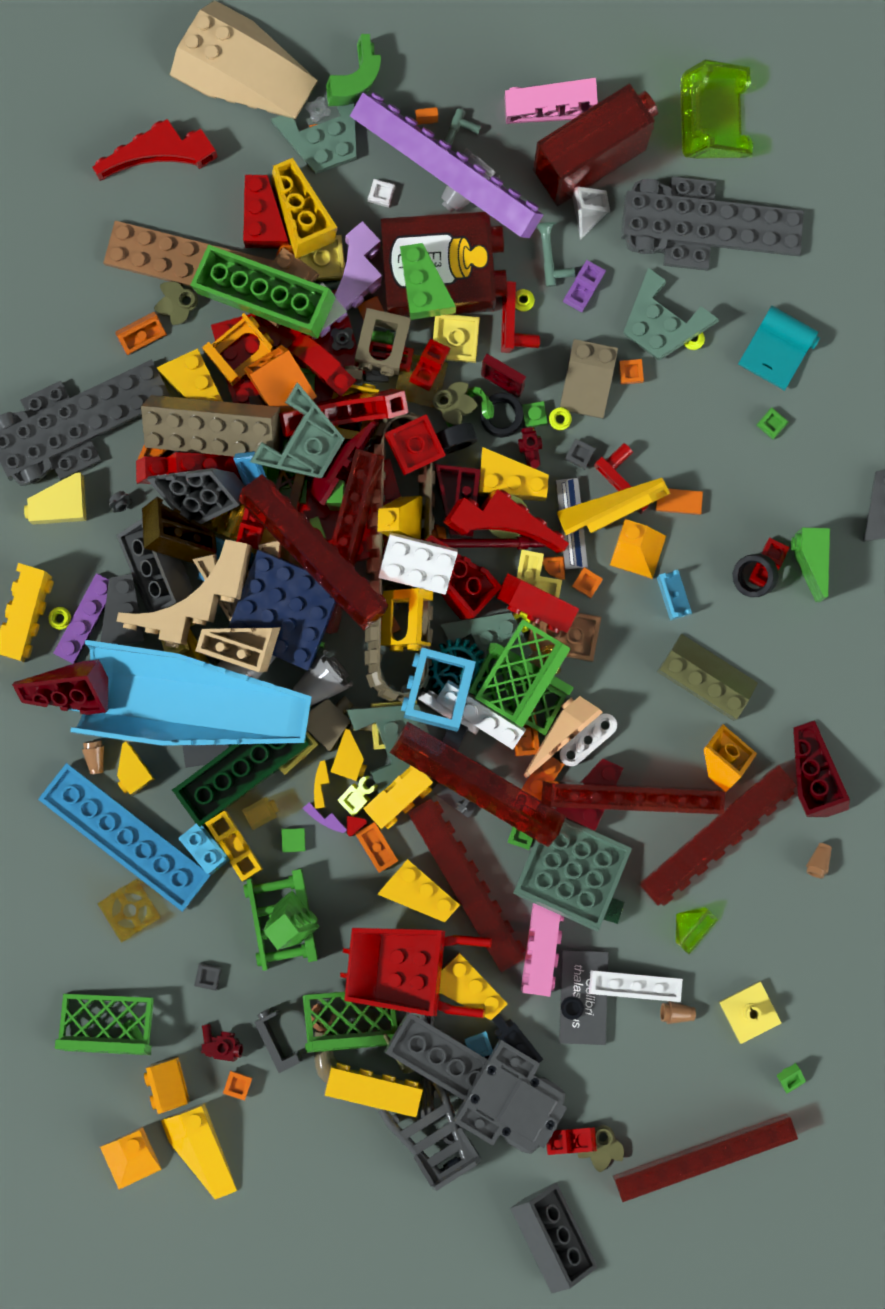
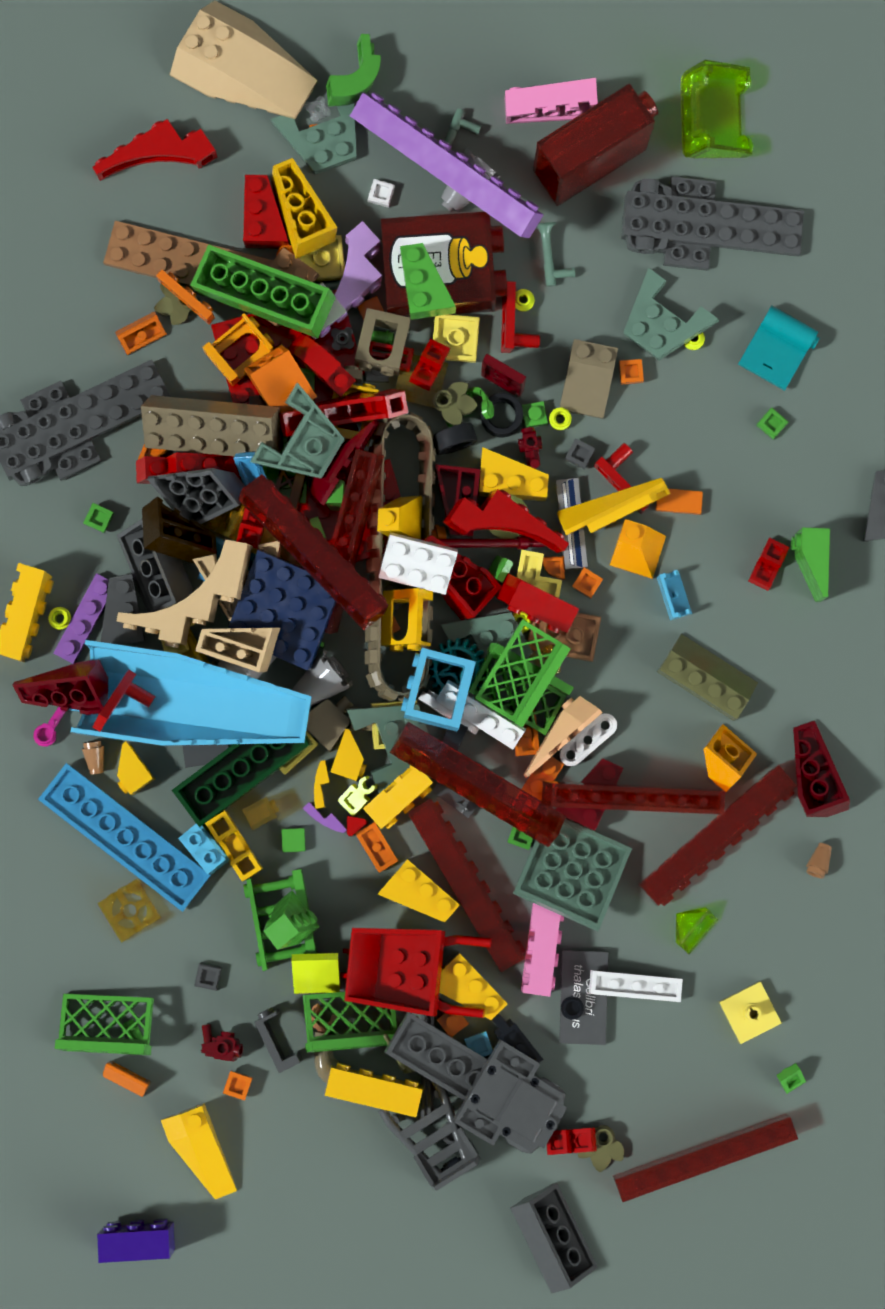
(45, 734): none -> dark pink plate
(58, 502): light yellow slope -> none
(98, 518): none -> bright green plate
(120, 501): dark grey plate -> none
(126, 687): none -> red piece
(126, 1078): none -> orange slope
(130, 1158): light orange slope -> none
(136, 1241): none -> dark purple brick
(166, 1085): light orange slope -> none
(186, 295): none -> orange plate
(190, 377): yellow wedge -> none
(316, 973): none -> neon yellow tile
(415, 444): red tile -> none
(426, 115): orange tile -> none
(452, 1023): none -> orange plate
(500, 568): none -> bright green tile
(584, 286): medium lavender slope -> none
(589, 208): white slope -> none
(614, 911): clear green plate -> none
(676, 1013): medium nougat cone -> none
(740, 583): black tyre -> none

